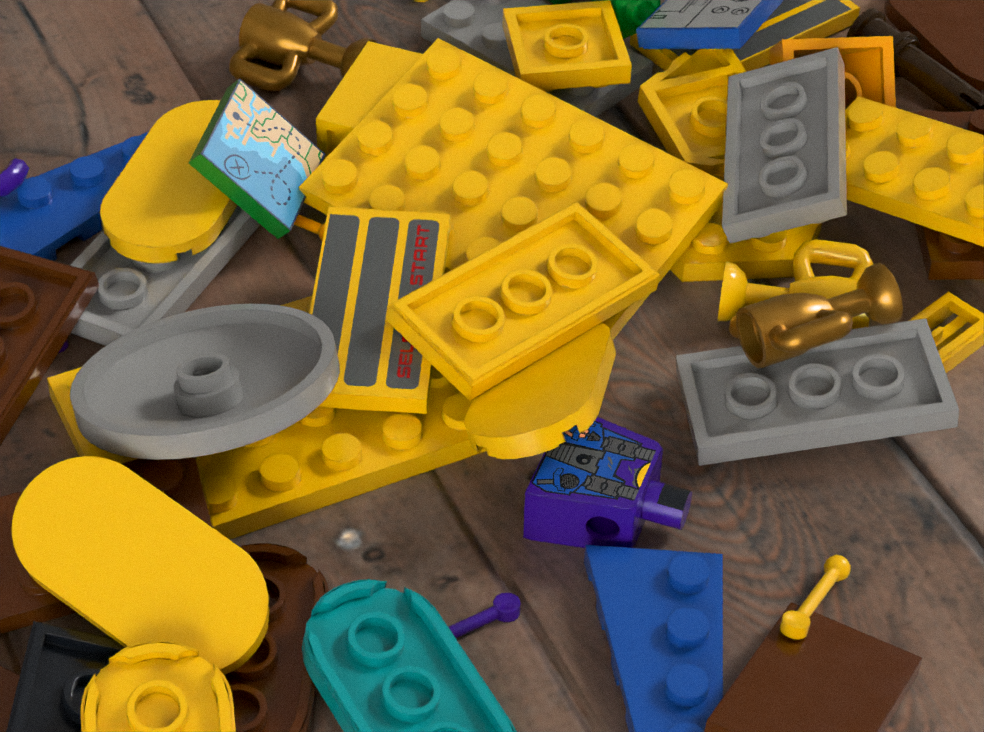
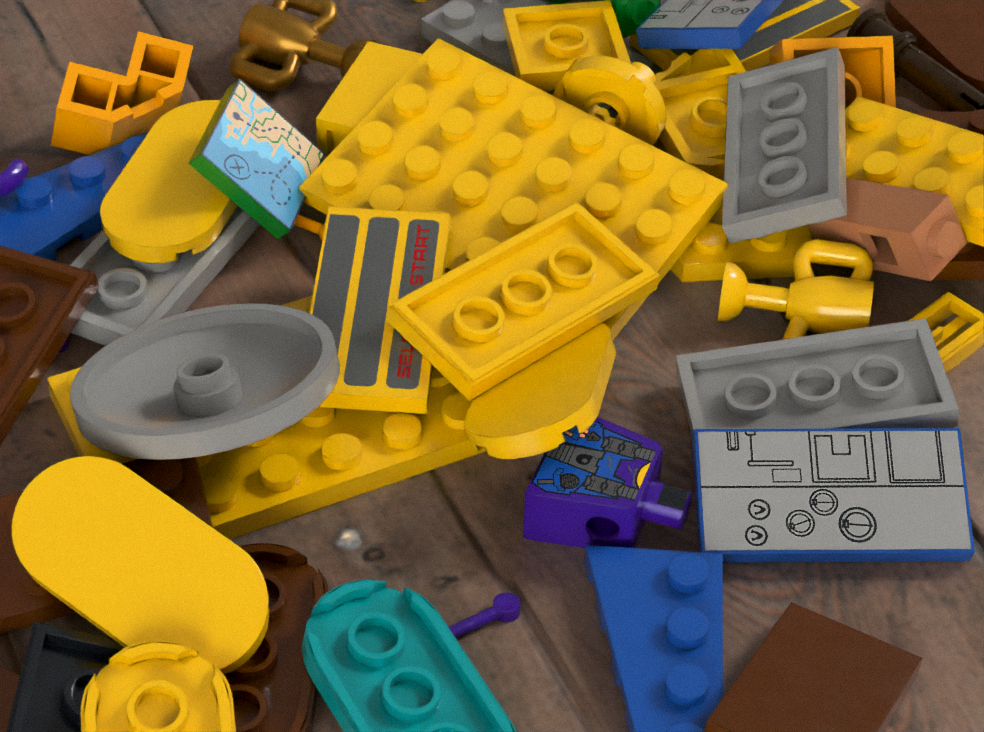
(108, 108): none -> light orange brick
(624, 87): none -> yellow plate
(797, 623): yellow hinge -> none
(801, 321): pearl gold piece -> none
(832, 495): none -> light grey tile
(900, 228): none -> nougat brick

